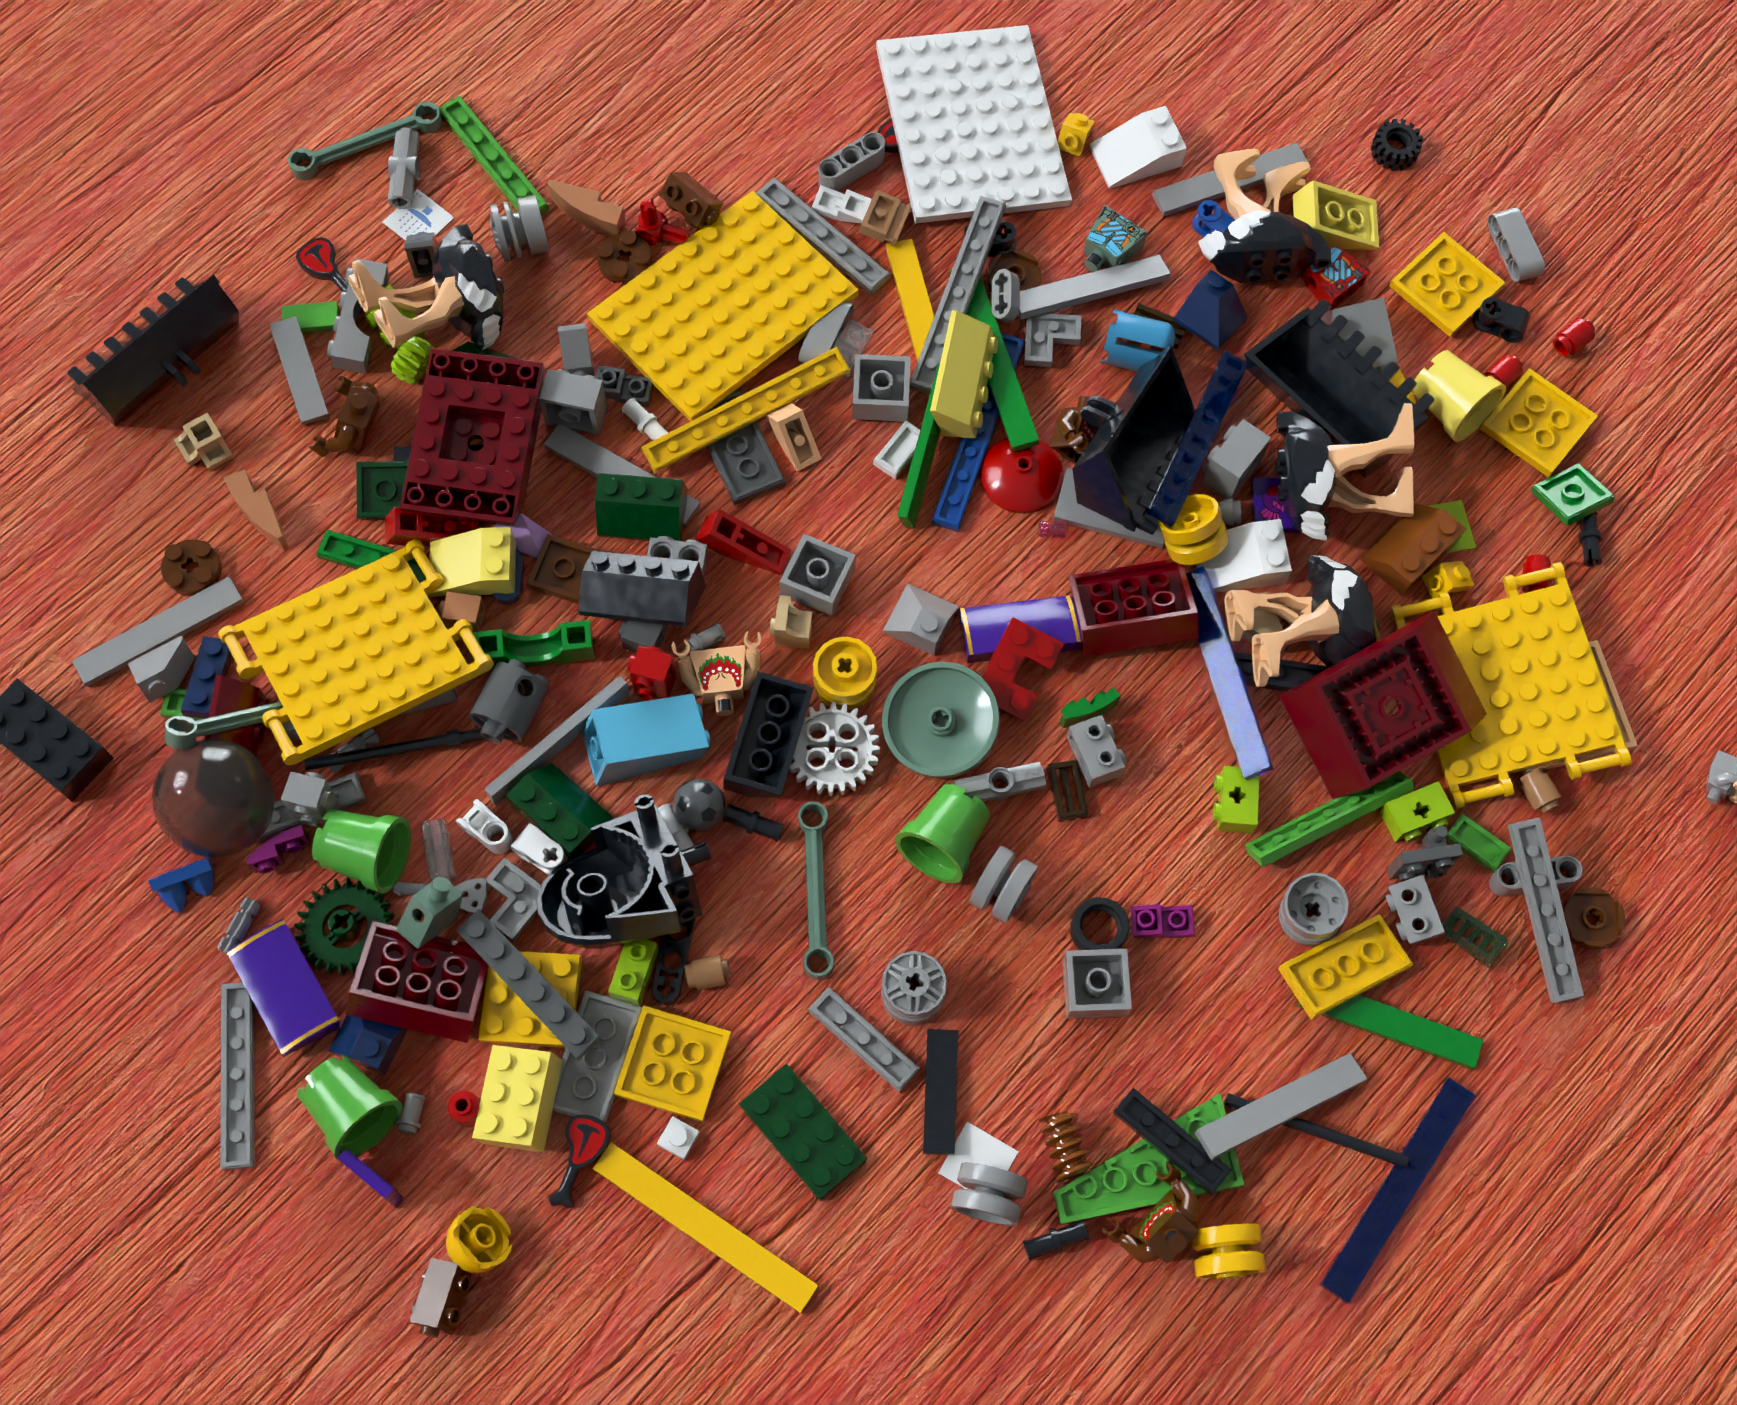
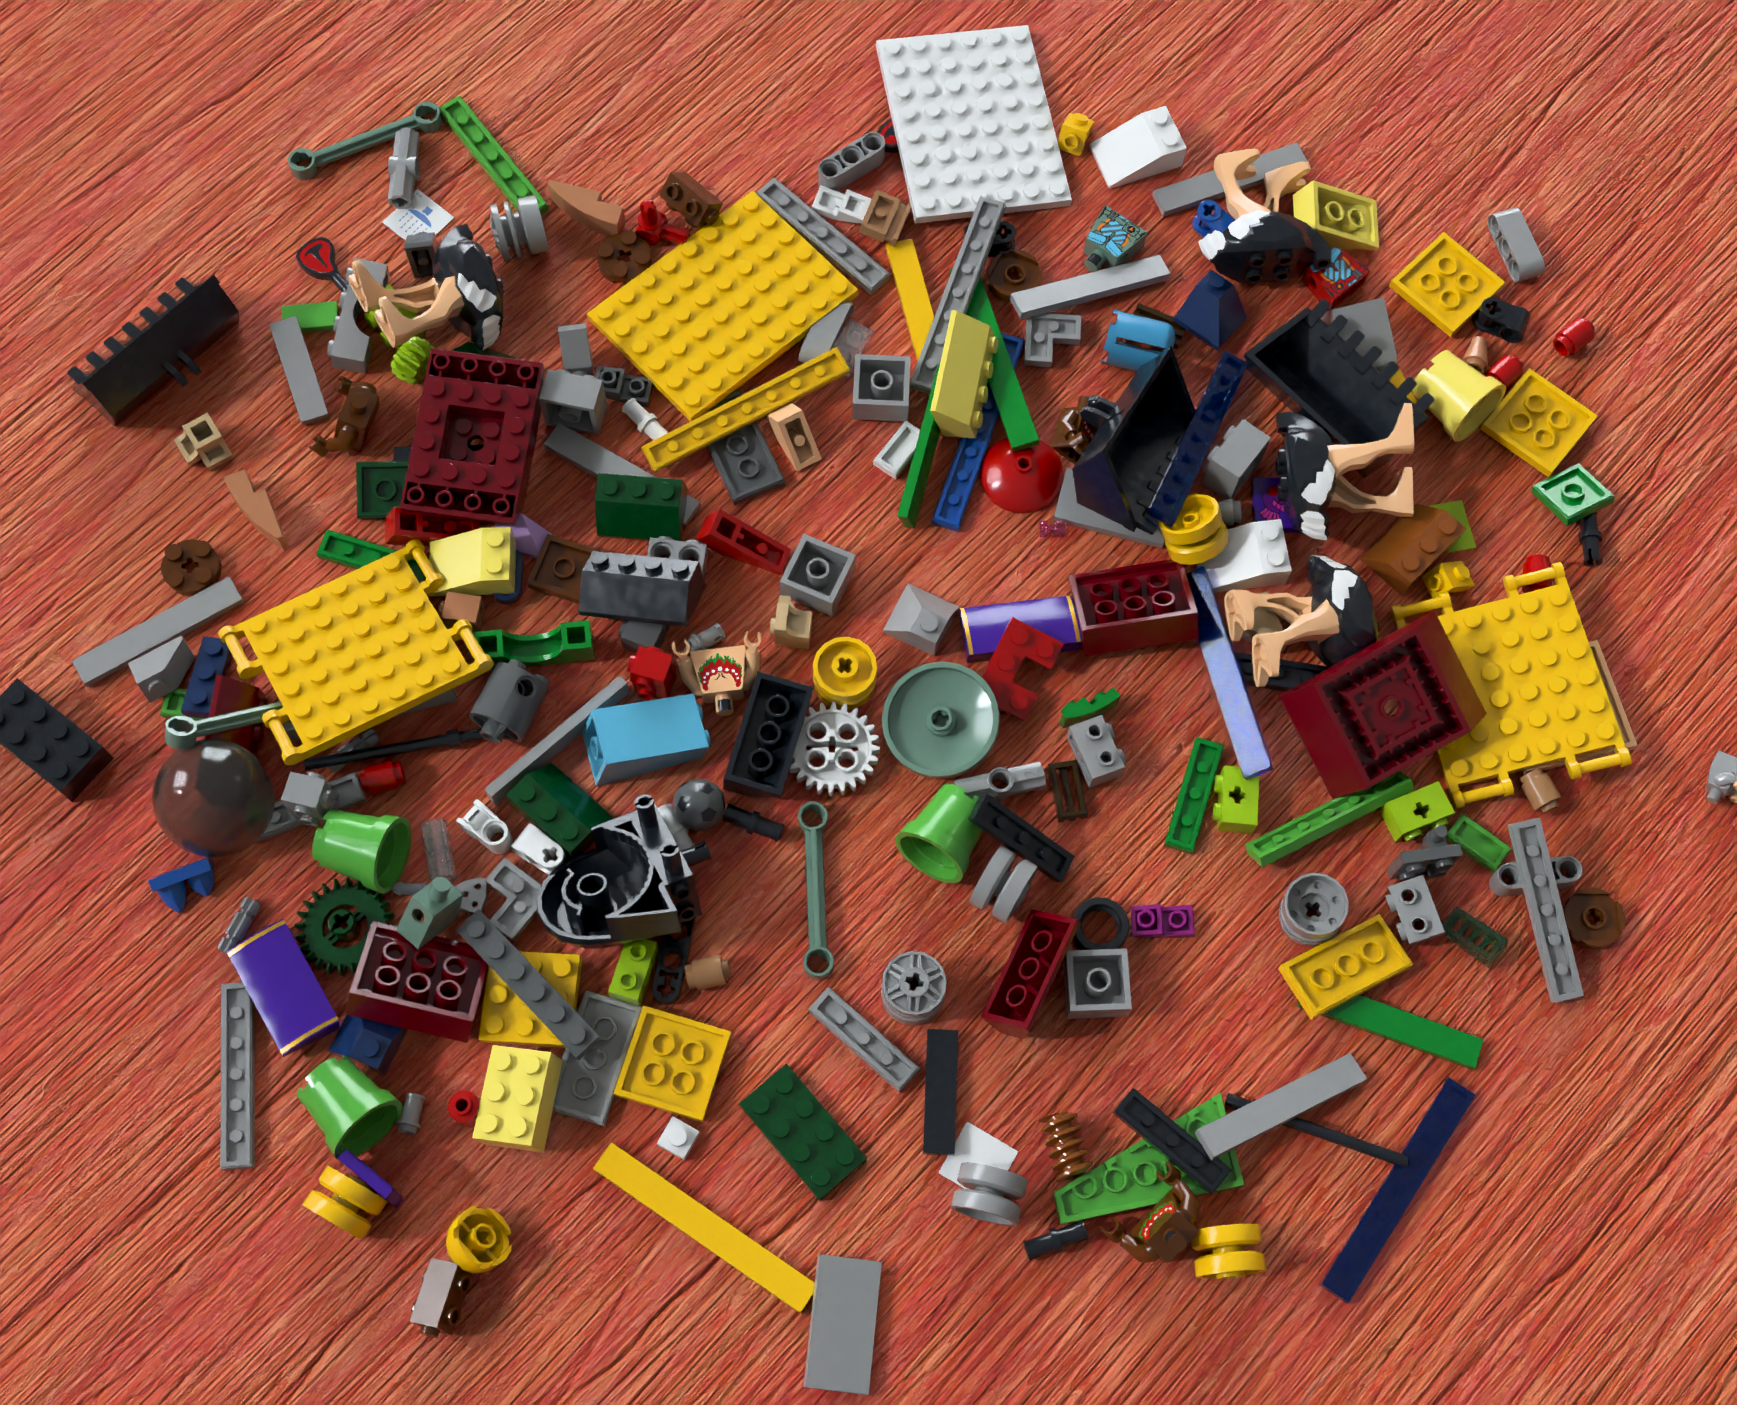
(269, 854): magenta slope -> none
(345, 1202): none -> yellow wheel
(382, 777): none -> red brick
(587, 1142): black piece -> none
(842, 1324): none -> light grey tile
(1005, 296): light grey beam -> none
(1021, 837): none -> black plate
(1029, 972): none -> dark red slope
(1193, 795): none -> green tile
(1392, 156): black tyre -> none
(1476, 354): none -> nougat cone

